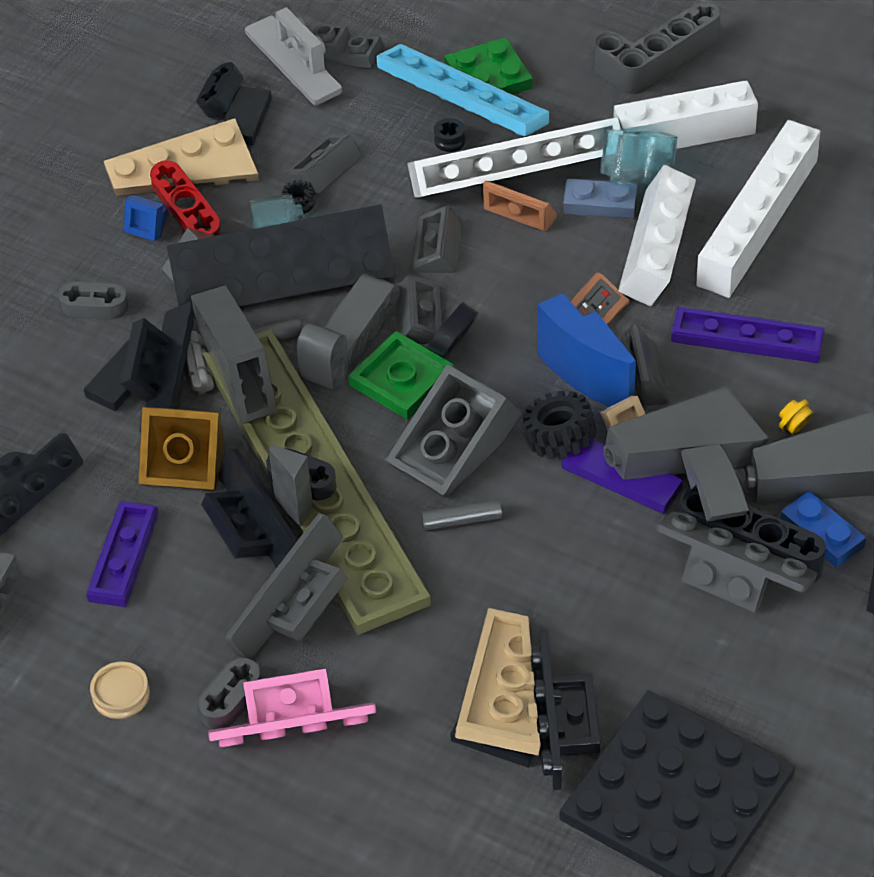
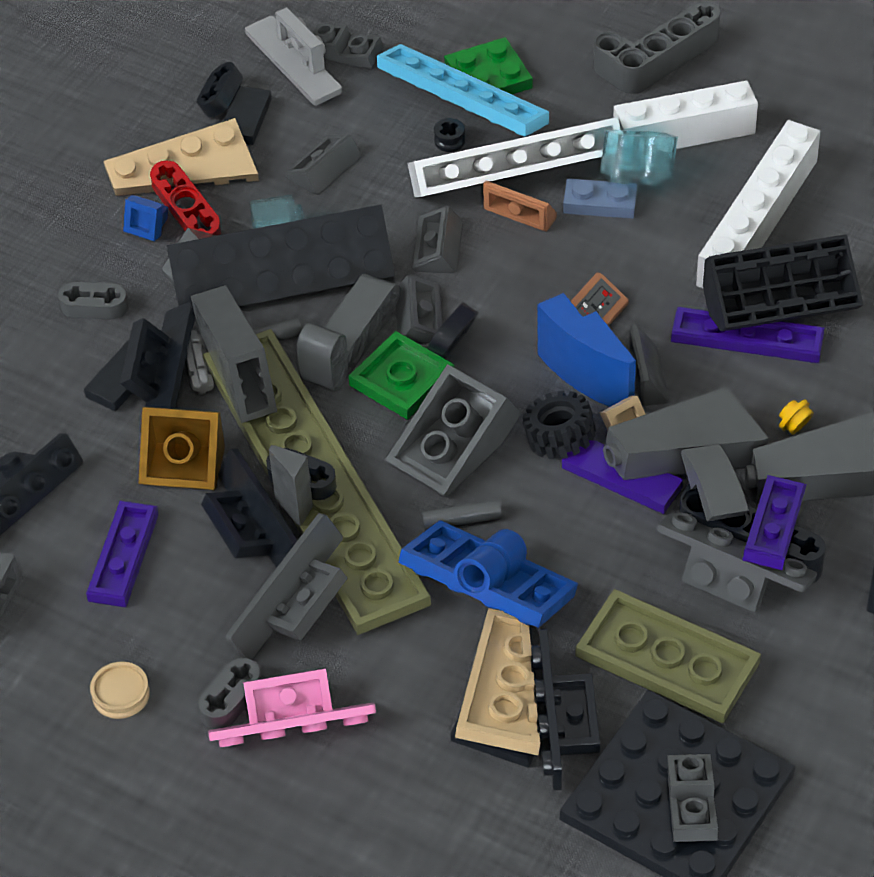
(301, 189): black bush -> none
(489, 571): none -> blue plate
(657, 235): white brick -> none
(668, 655): none -> olive plate
(692, 798): none -> dark grey slope
(774, 522): none -> dark purple tile
(781, 283): none -> black piece
(814, 515): blue plate -> none

